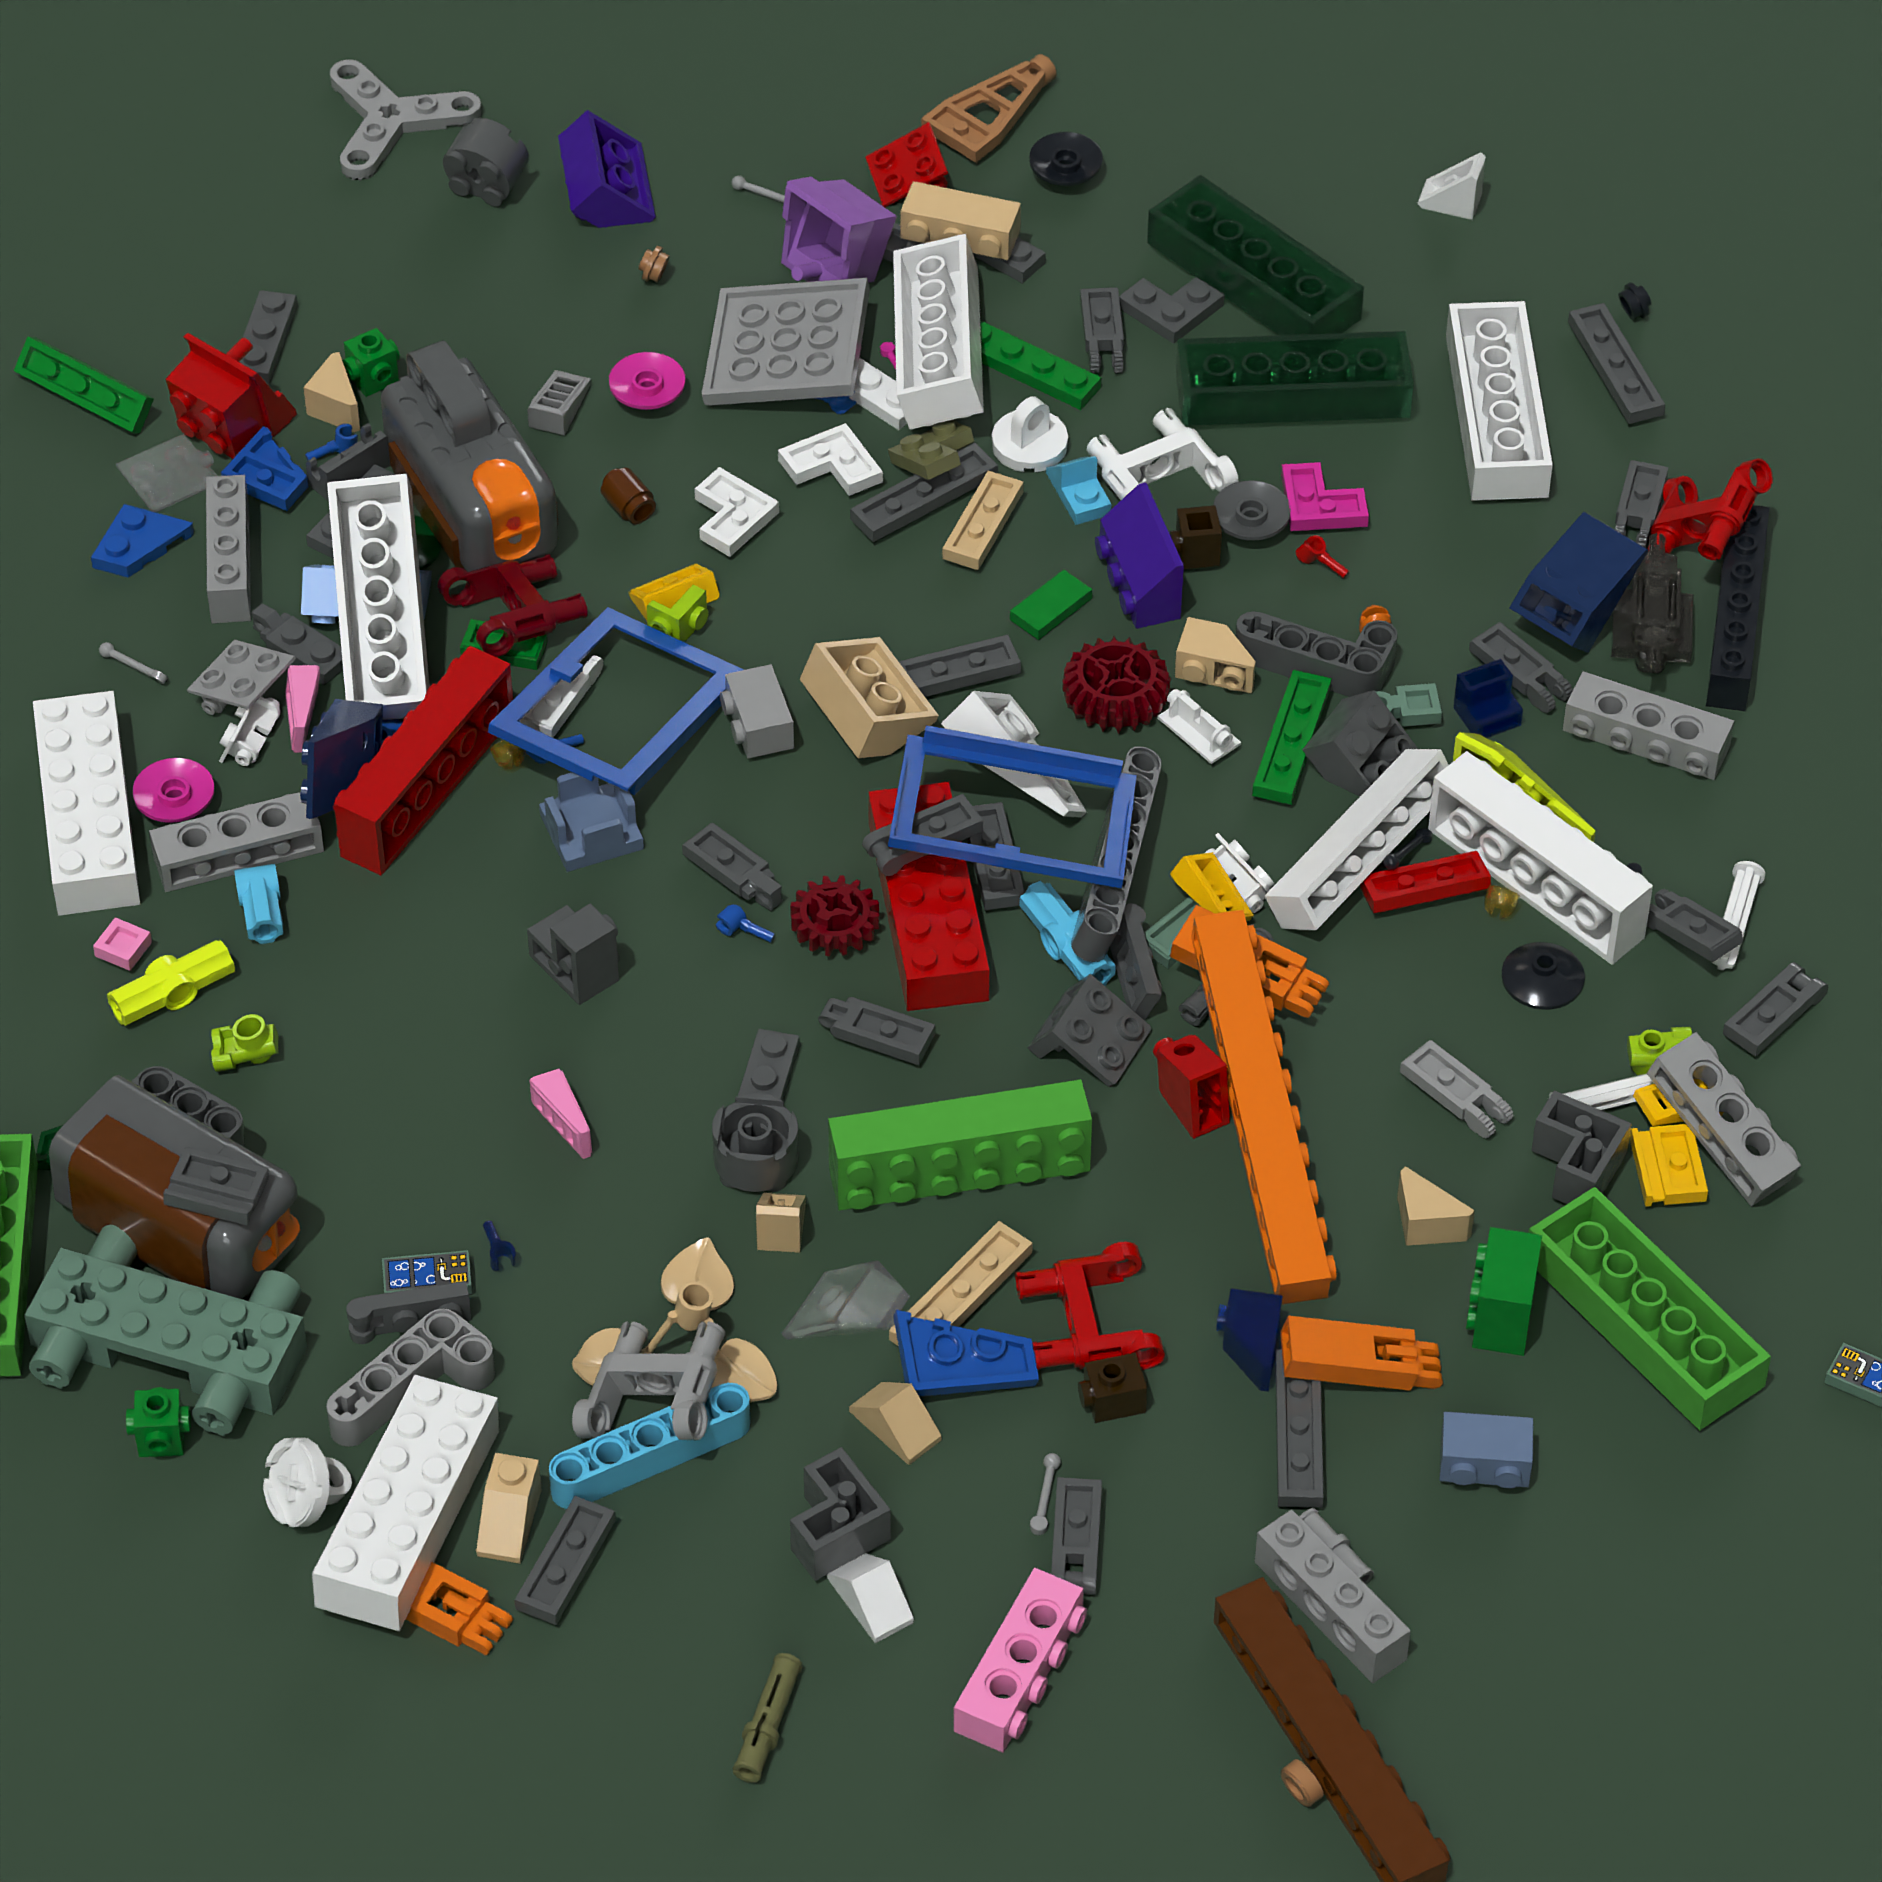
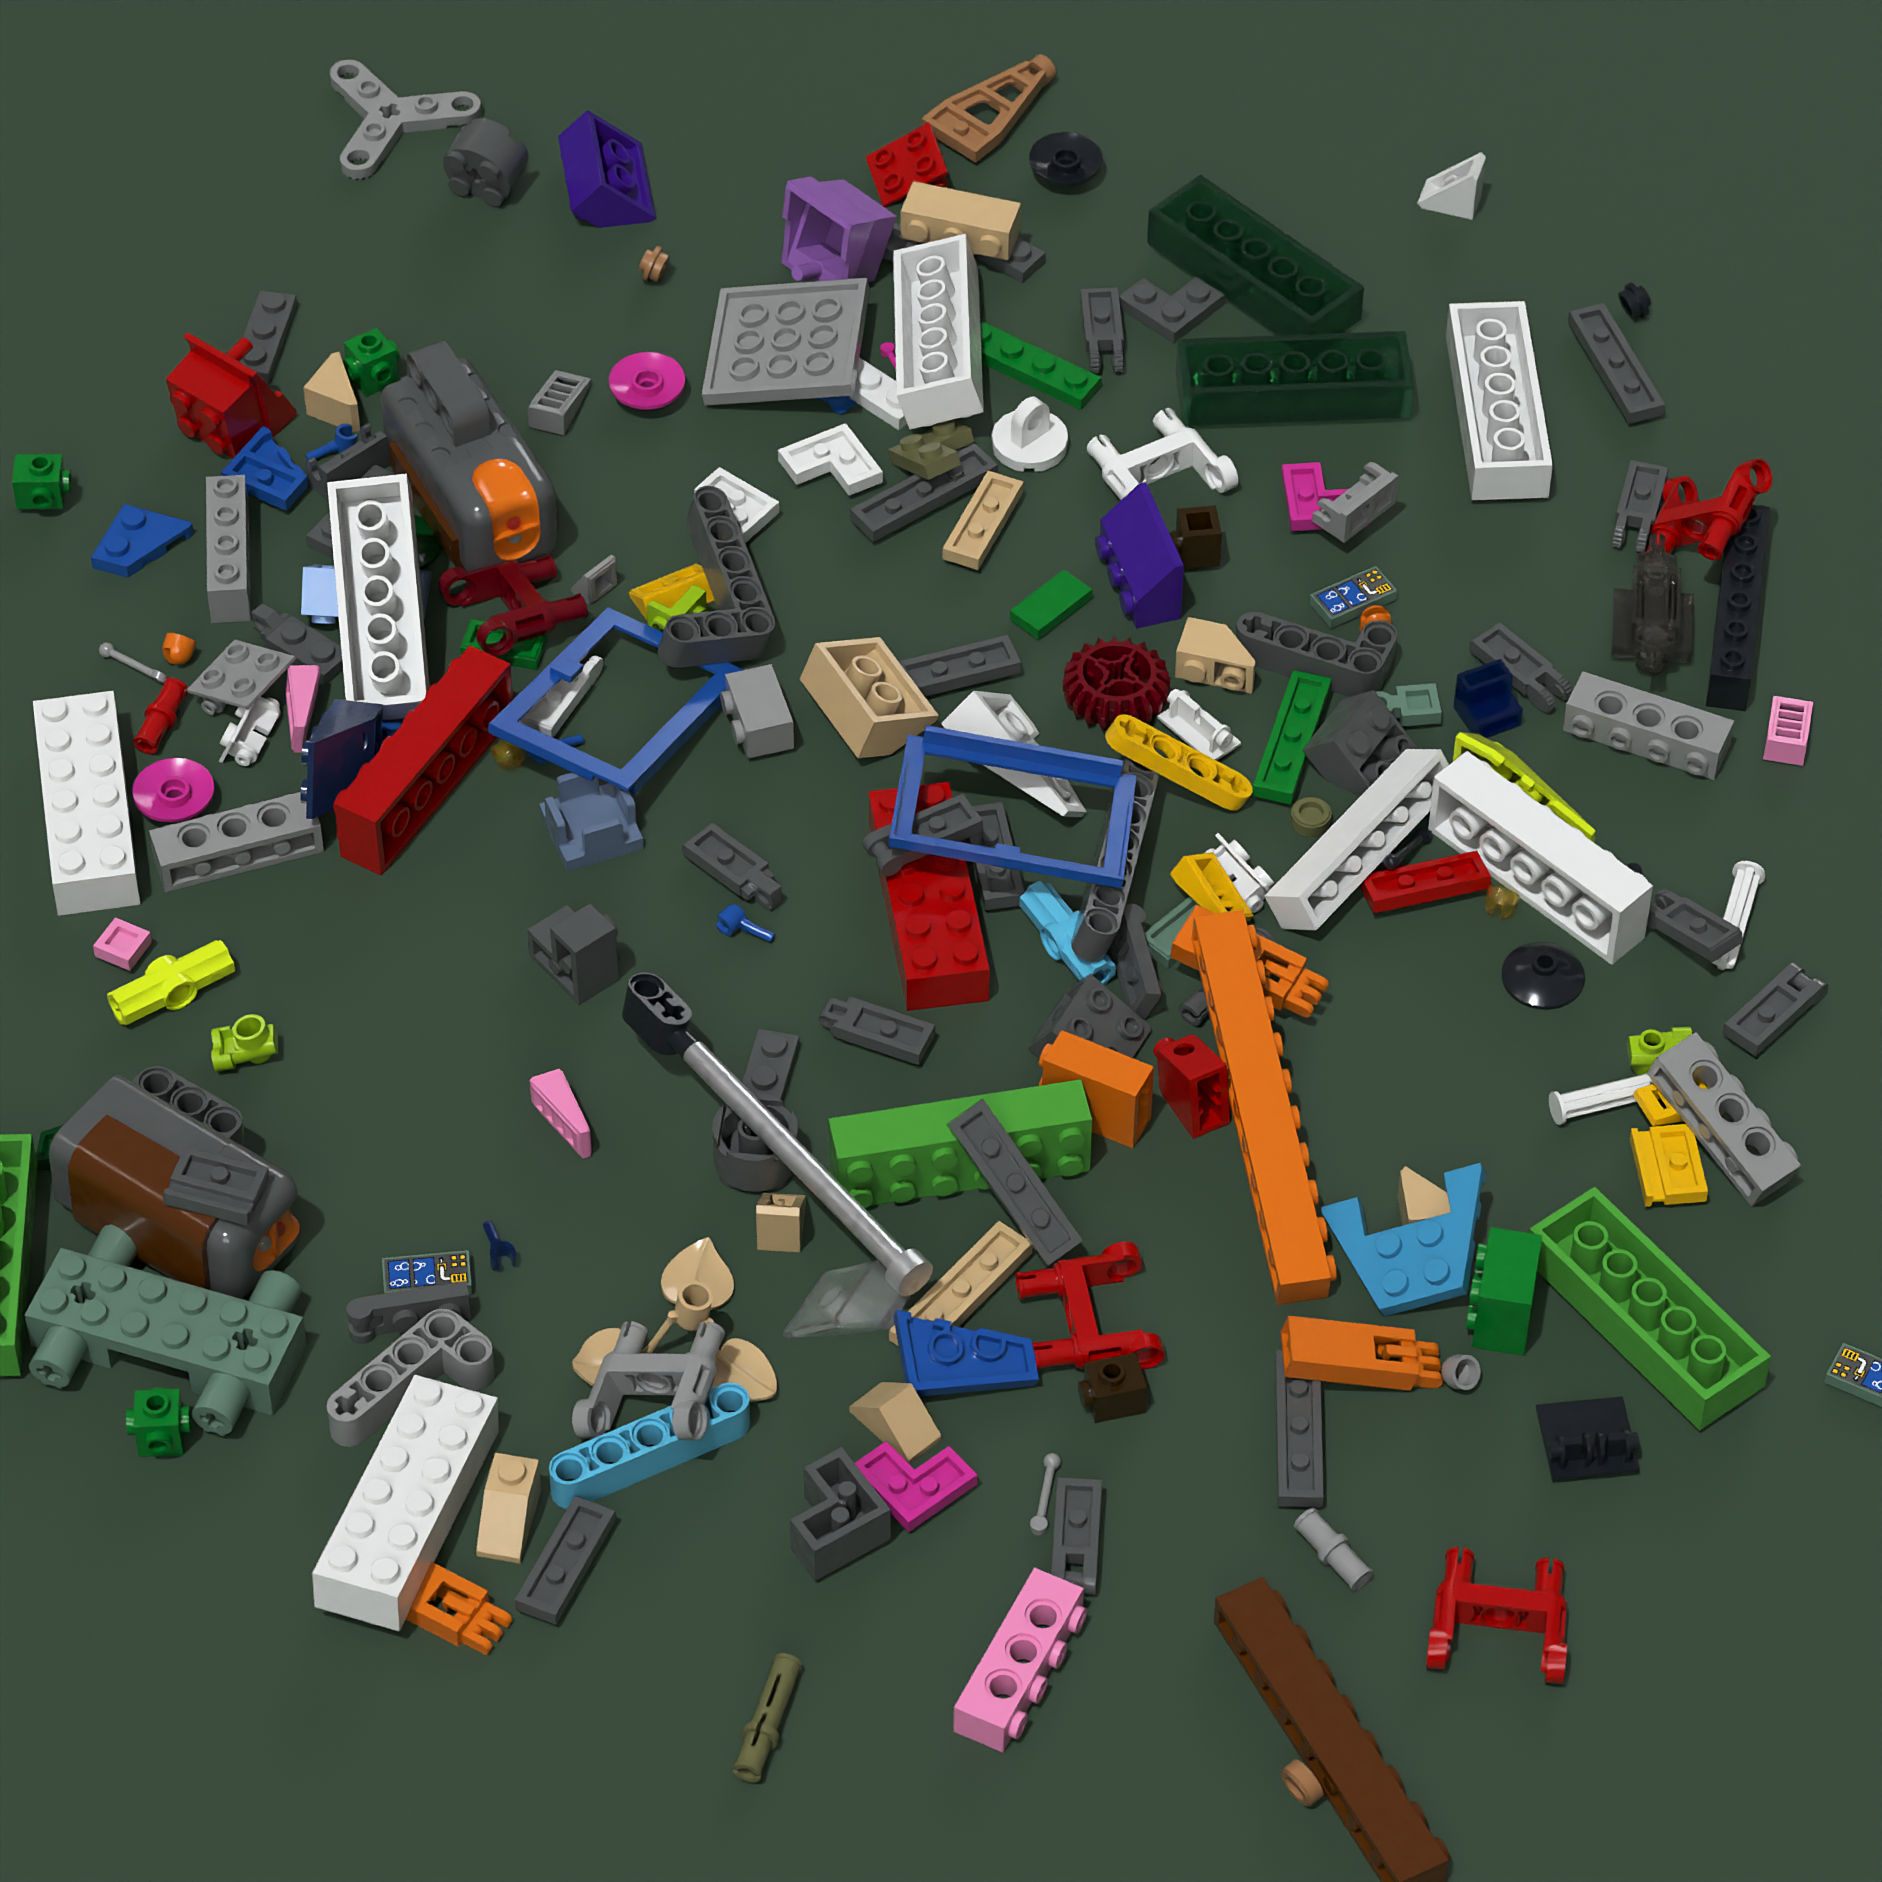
(40, 481): none -> green brick
(83, 384): green plate -> none
(160, 716): none -> red pin
(168, 472): clear hinge -> none
(178, 648): none -> orange hinge
(259, 896): medium azure piece -> none
(300, 1482): white tile -> none
(597, 581): none -> light grey slope
(628, 495): reddish brown brick -> none
(663, 1025): none -> flat silver piece
(739, 183): light grey hinge -> none
(743, 617): none -> dark grey beam
(834, 915): dark red gear -> none
(872, 1595): white slope -> none
(917, 1492): none -> dark pink plate
(1014, 1182): none -> dark grey plate
(1080, 489): medium azure slope -> none
(1114, 1085): none -> orange brick
(1137, 742): none -> yellow beam
(1251, 1332): clear blue slope -> none
(1252, 510): dark grey dish -> none
(1310, 817): none -> olive tile
(1314, 549): red hand -> none
(1332, 1596): light grey brick -> none
(1351, 596): none -> tile
(1358, 504): none -> light grey hinge
(1416, 1260): none -> dark azure wing
(1456, 1088): light grey hinge -> none
(1461, 1376): none -> light grey hinge
(1486, 1449): sand blue brick -> none
(1521, 1610): none -> red connector
(1579, 582): dark blue slope -> none
(1583, 1143): dark grey brick -> none
(1588, 1438): none -> black hinge
(1782, 748): none -> bright pink slope

